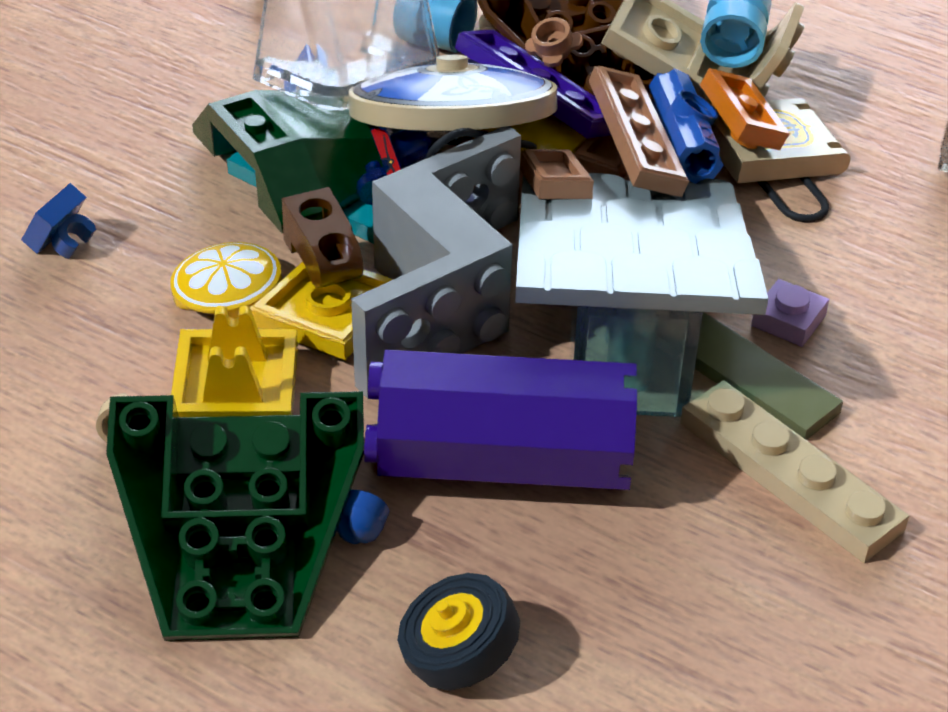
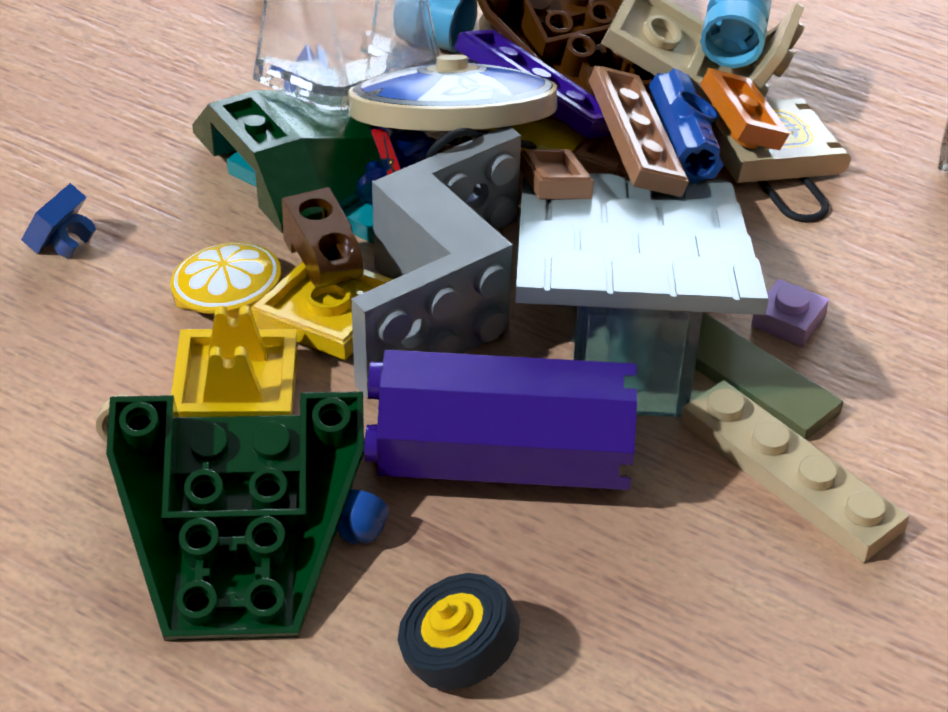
(553, 41): nougat plate -> none

